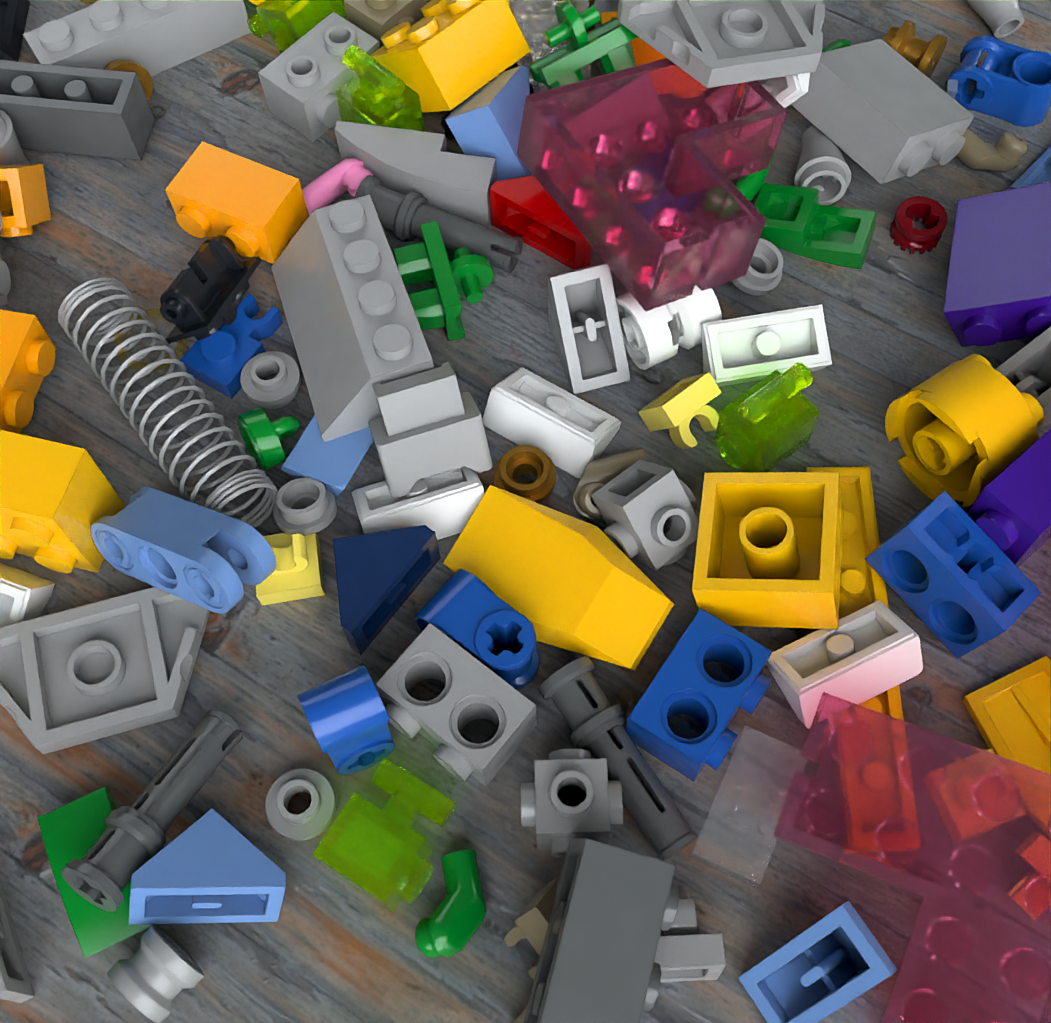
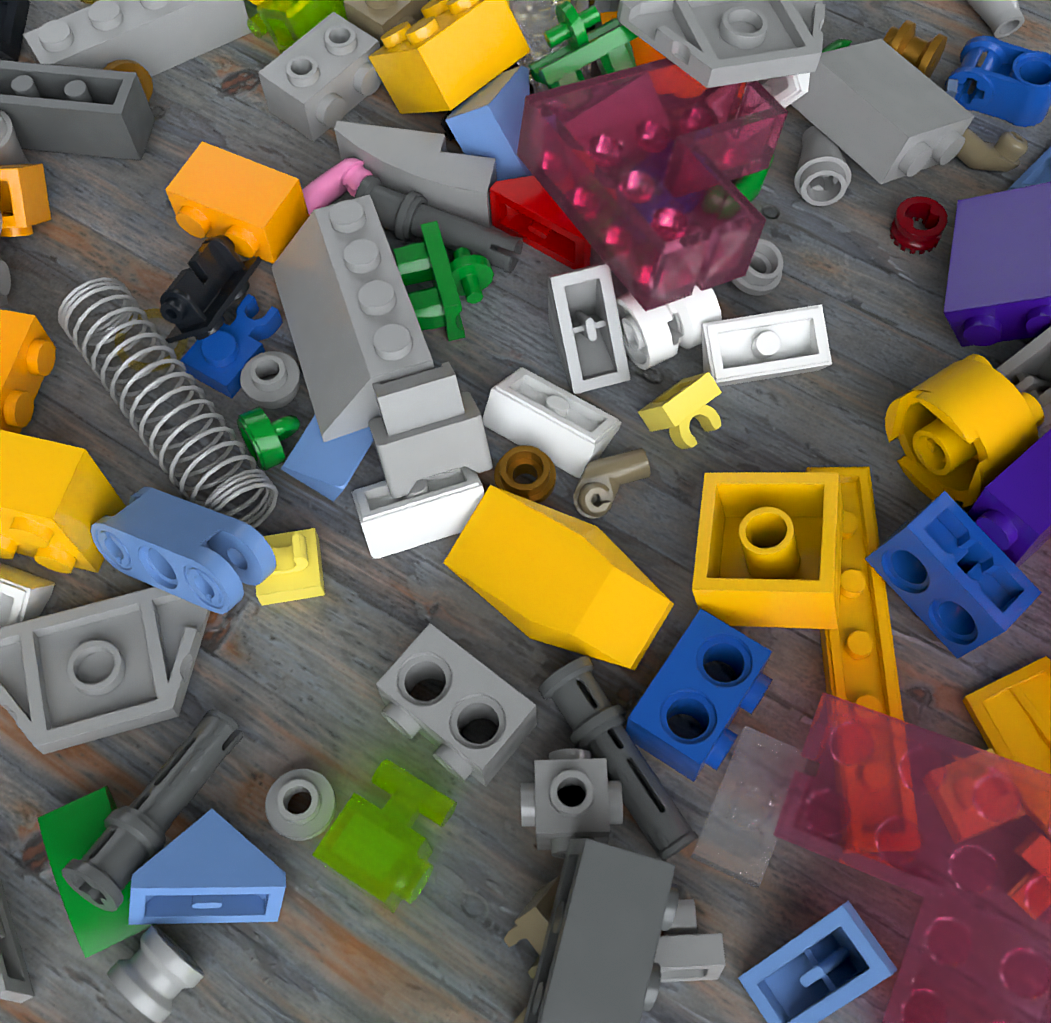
(304, 507): light grey plate -> none
(349, 720): blue piece -> none
(377, 95): clear neon green brick -> none
(378, 576): dark blue slope -> none
(459, 913): green arm -> none
(482, 625): blue piece -> none
(649, 514): light grey brick -> none
(767, 421): clear neon green brick -> none
(815, 230): green slope -> none
(854, 663): white slope -> none

